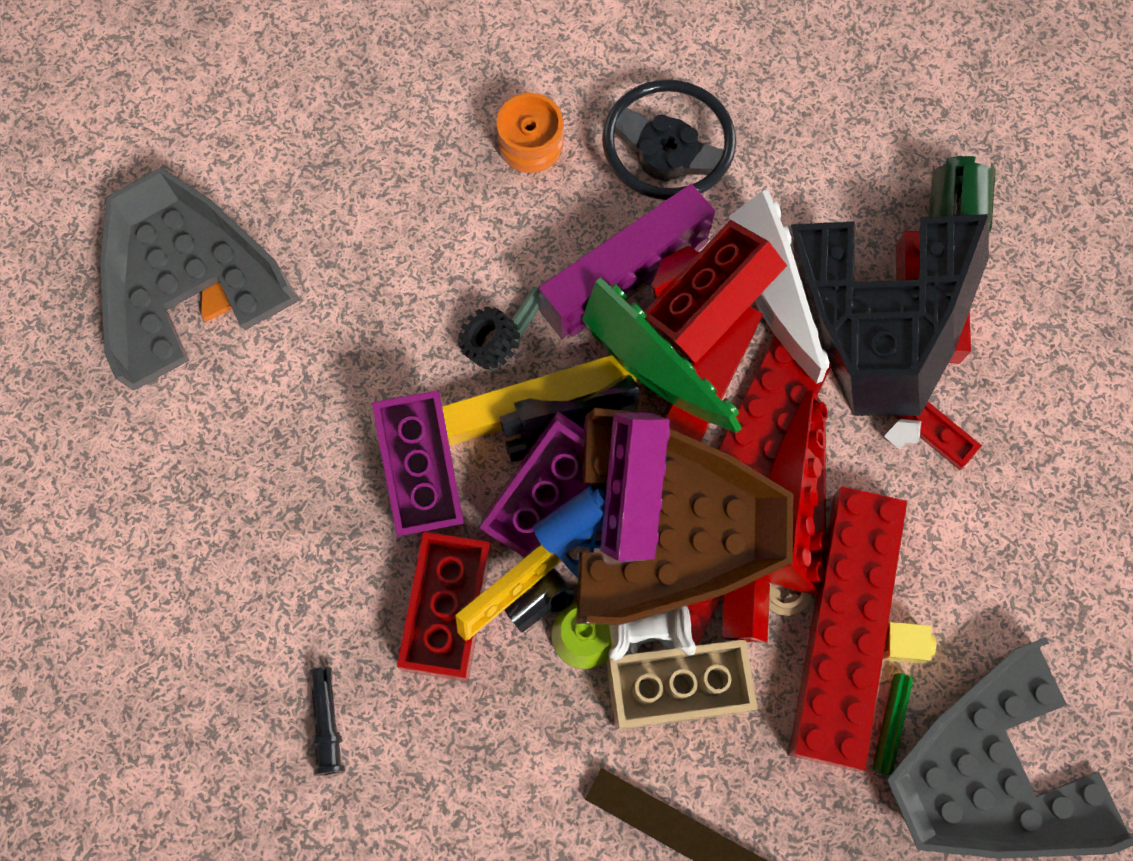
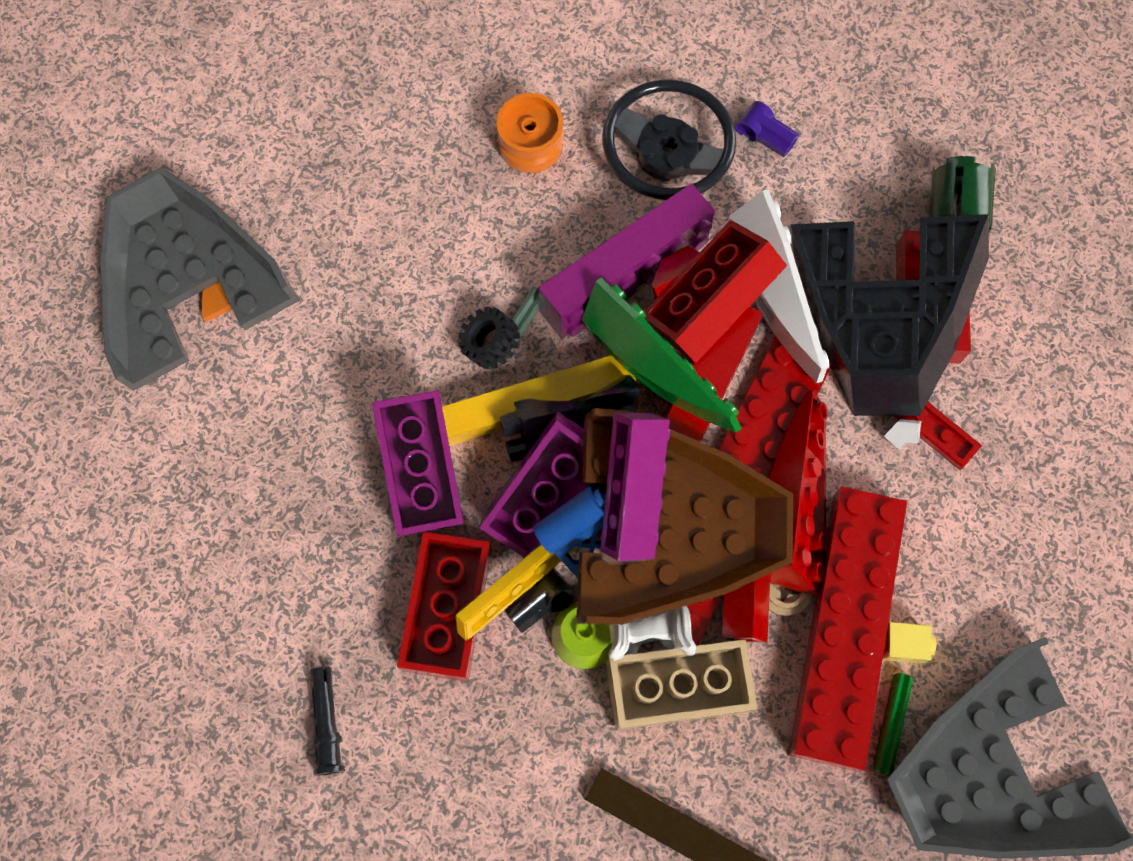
(760, 125): none -> dark purple piece

